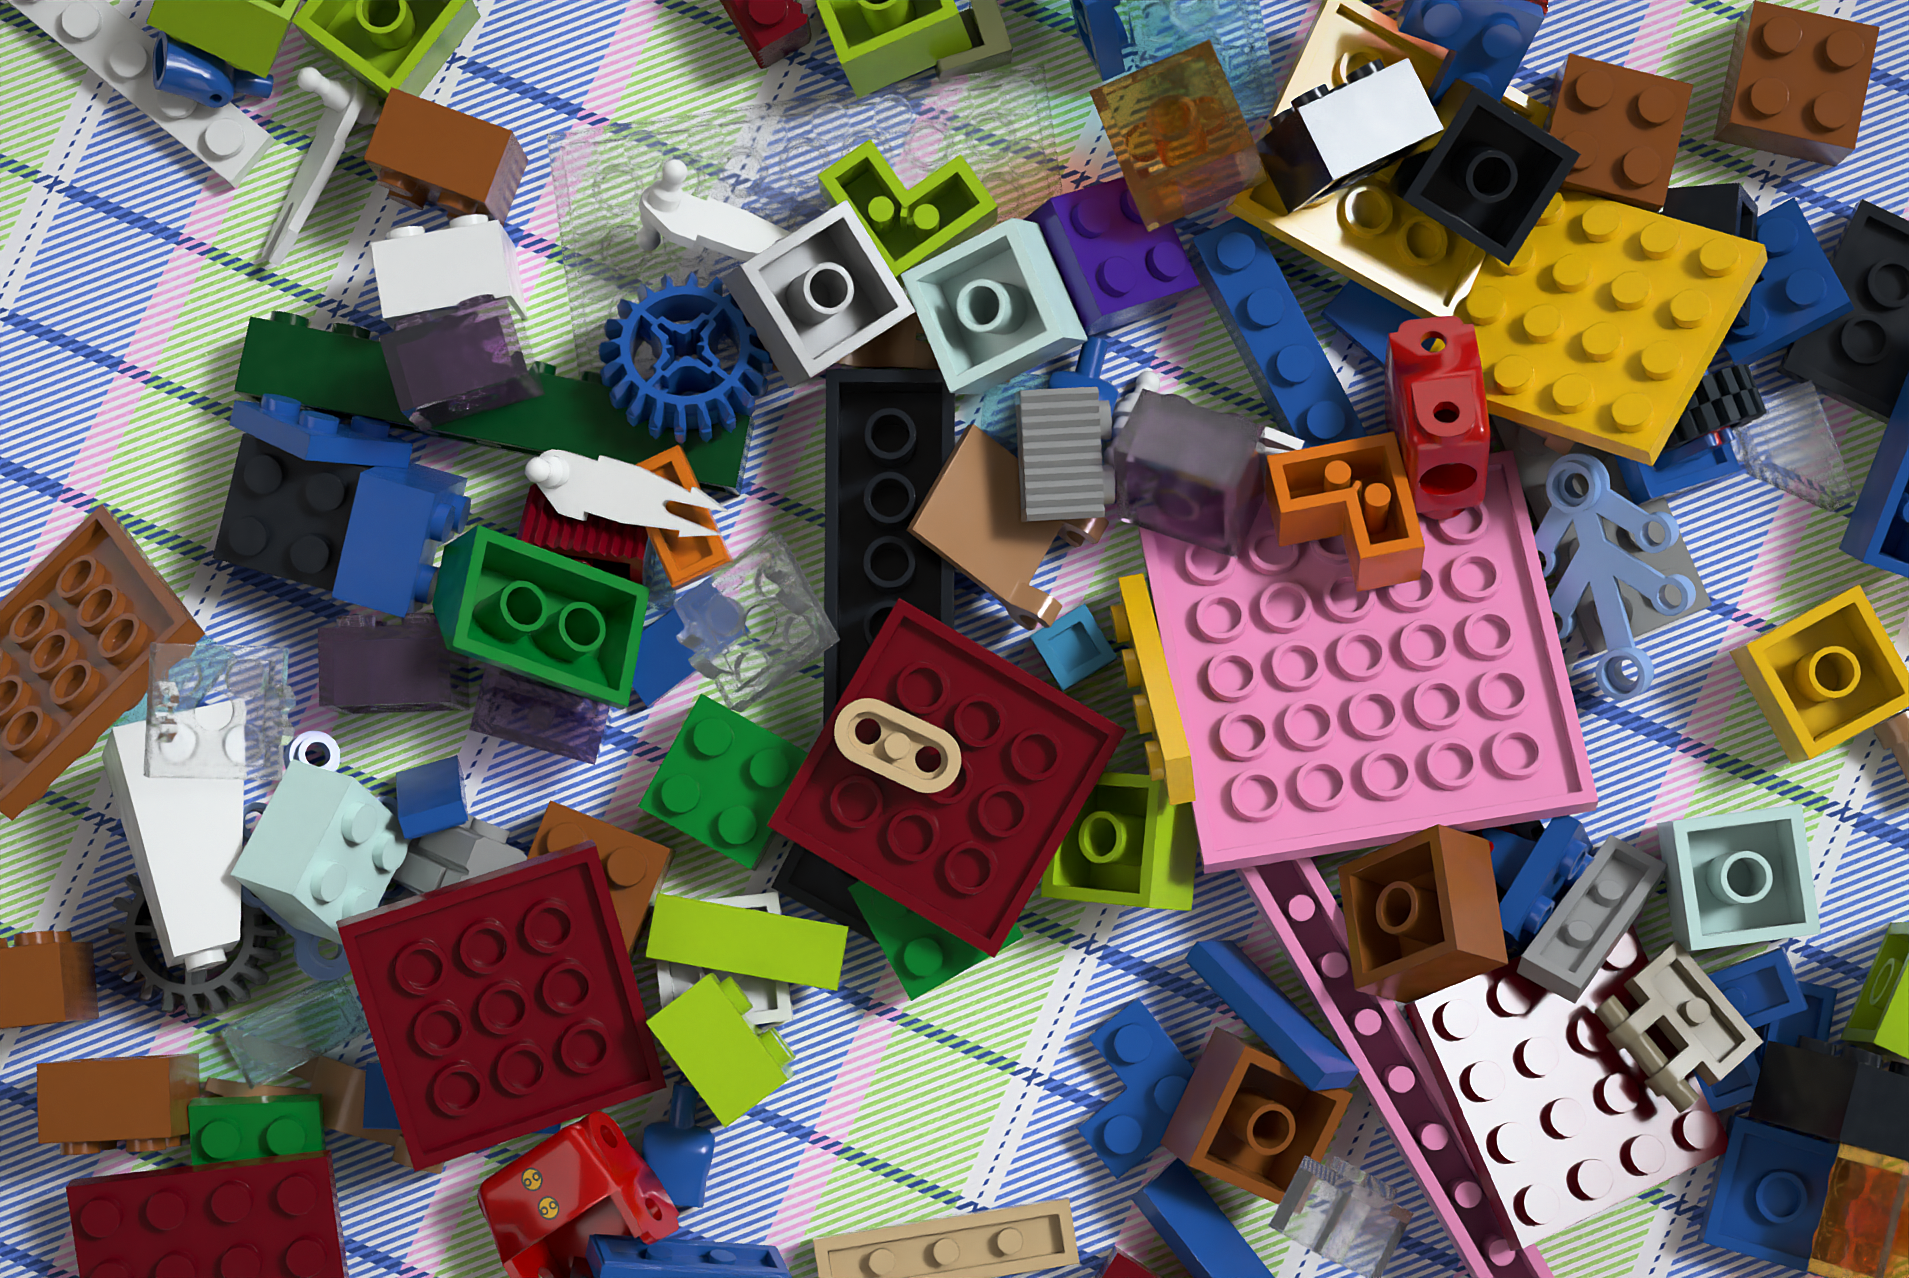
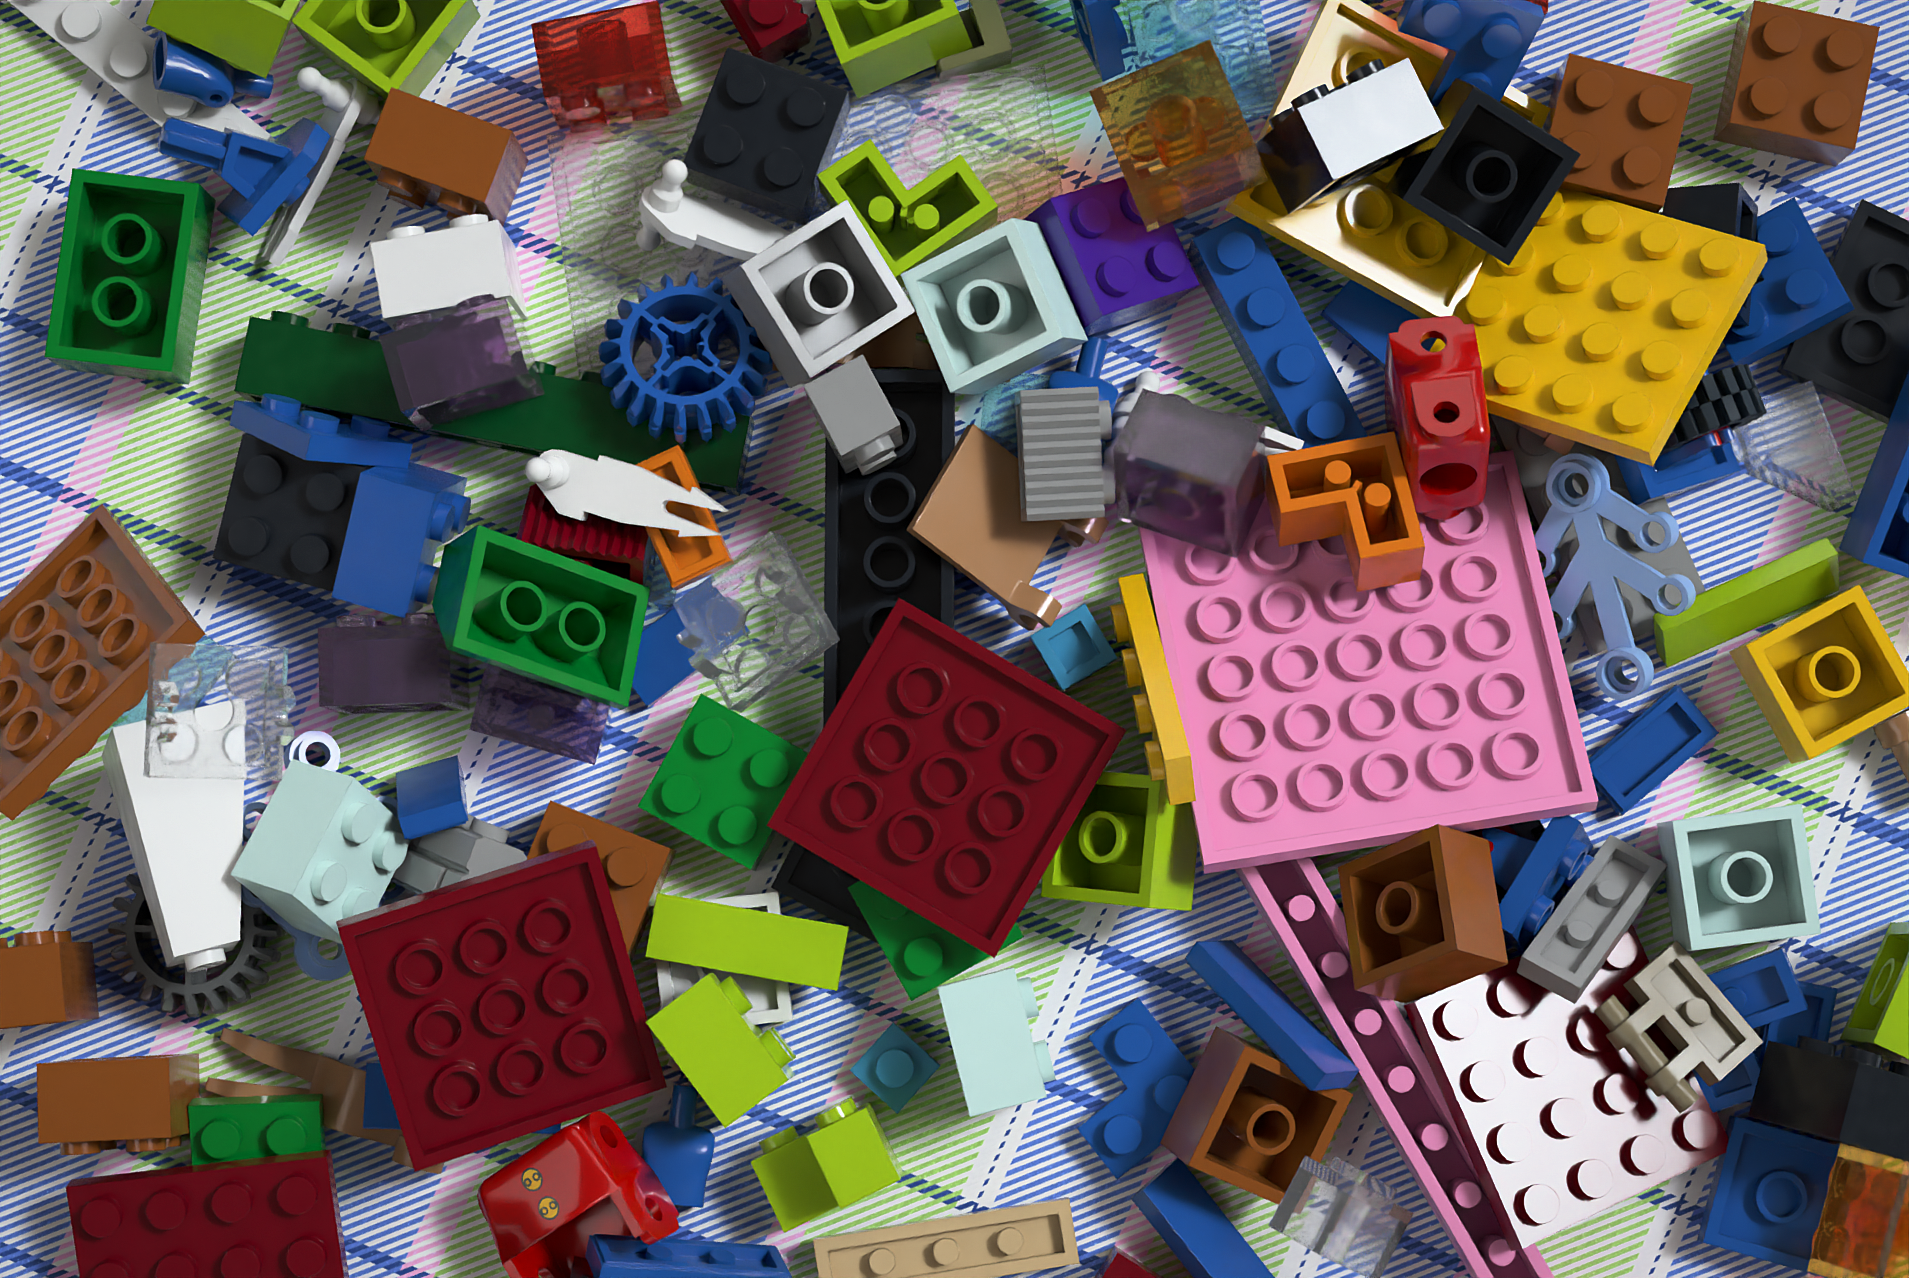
(130, 276): none -> green brick
(257, 169): none -> blue piece
(294, 1030): clear light blue tile -> none
(607, 66): none -> clear red brick
(766, 136): none -> black brick
(827, 1165): none -> lime brick
(855, 416): none -> light grey brick
(895, 1067): none -> dark azure plate
(897, 746): tan plate -> none
(994, 1041): none -> light aqua brick
(1649, 749): none -> blue tile
(1748, 602): none -> lime tile

